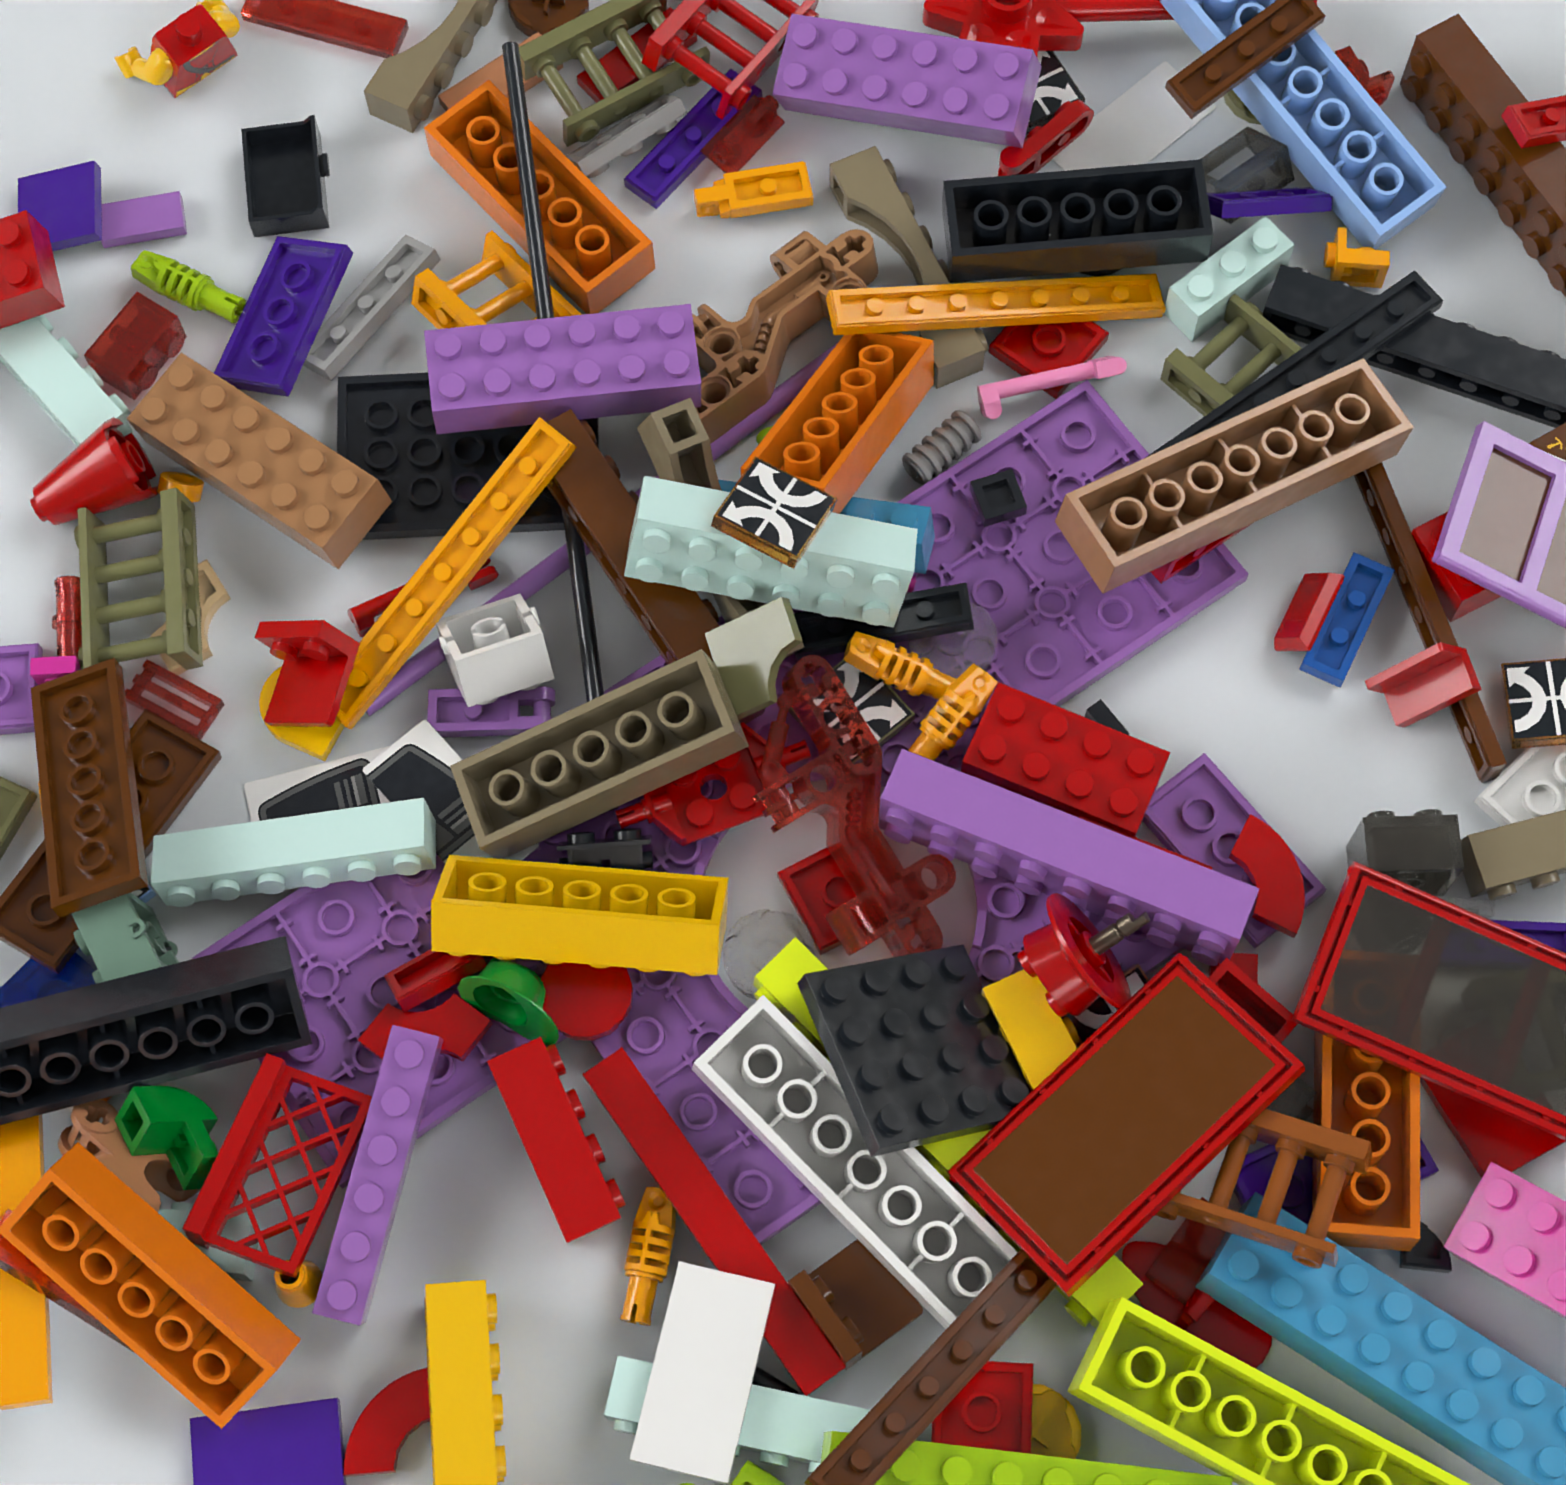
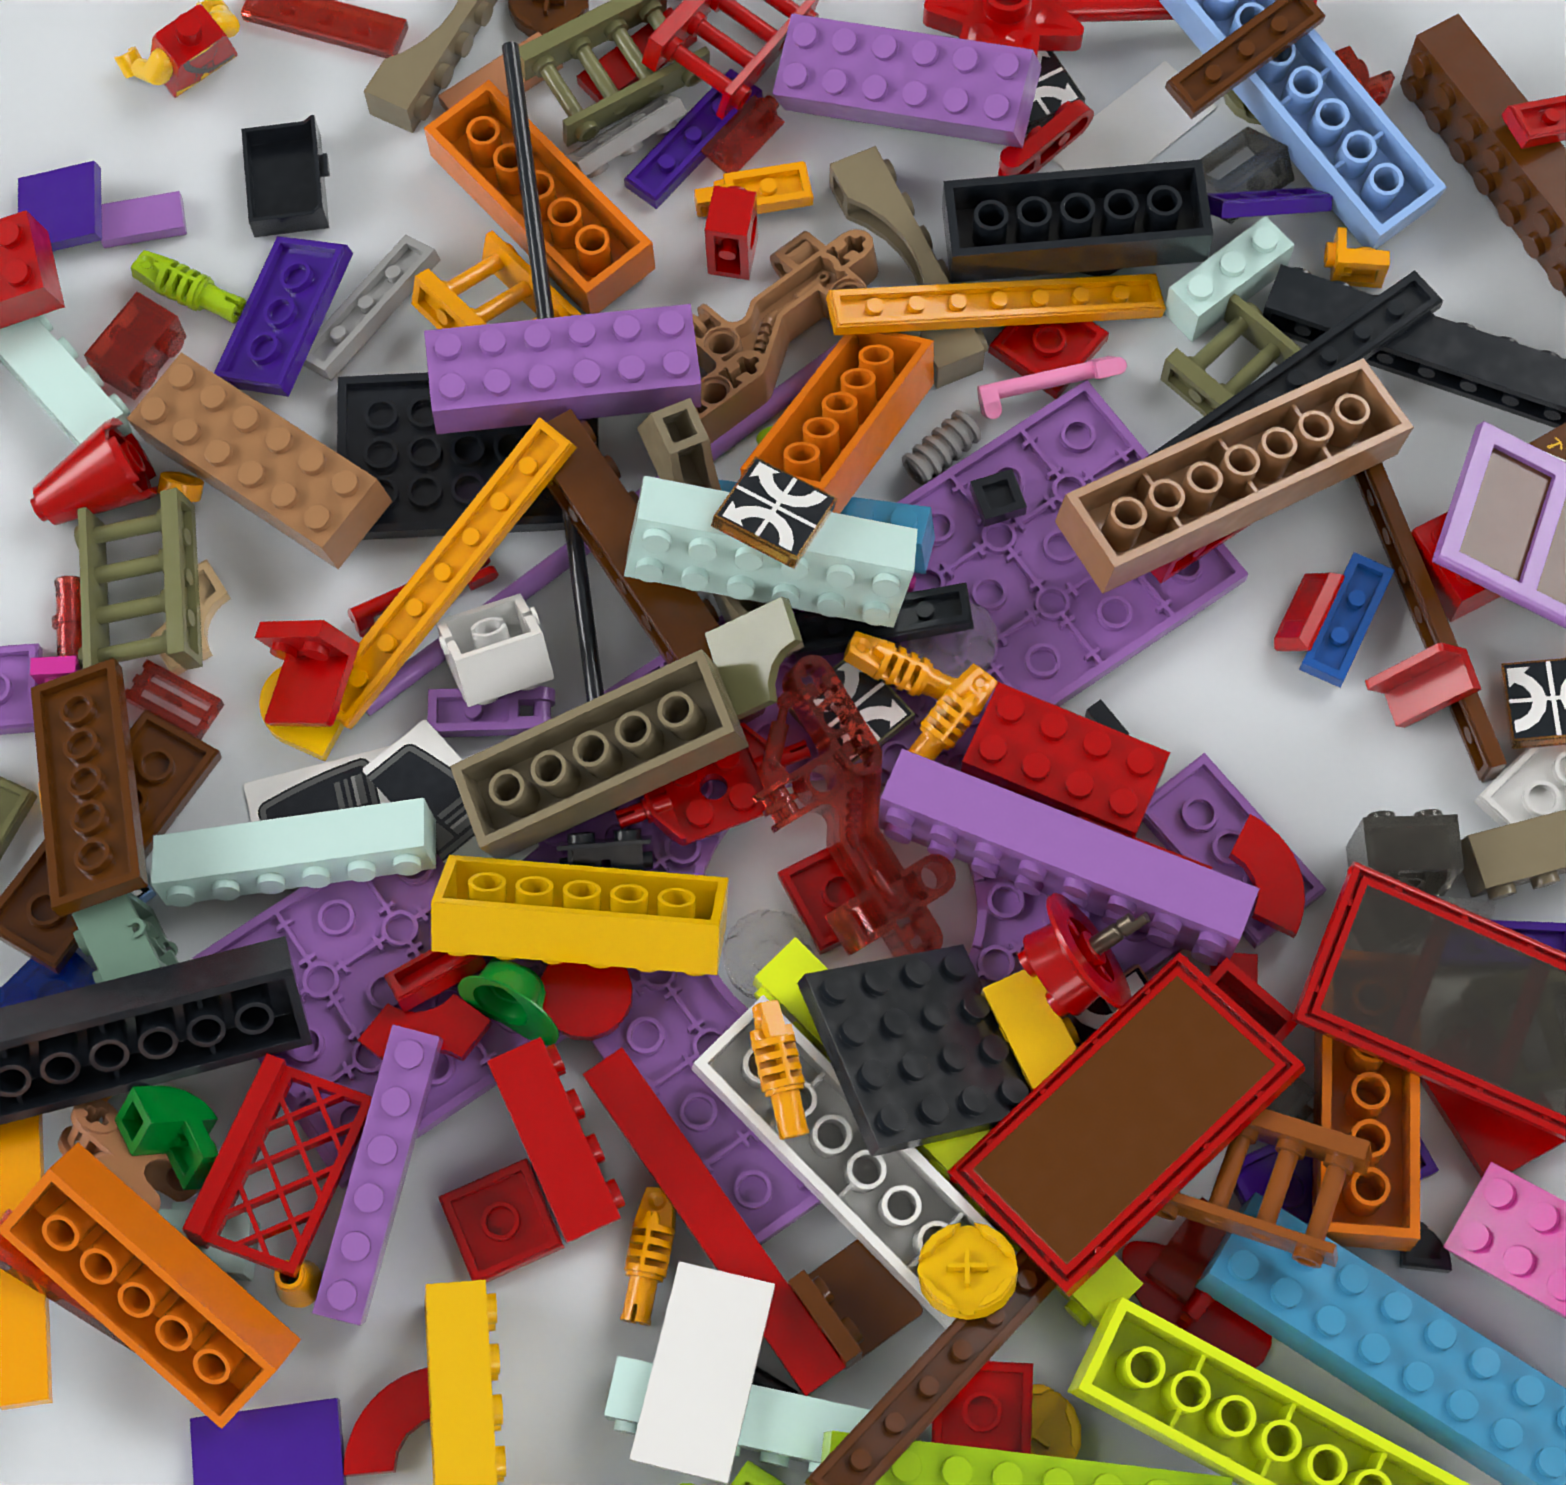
(501, 1222): none -> red tile
(731, 232): none -> red brick
(779, 1068): none -> light orange hinge
(967, 1271): none -> yellow tile

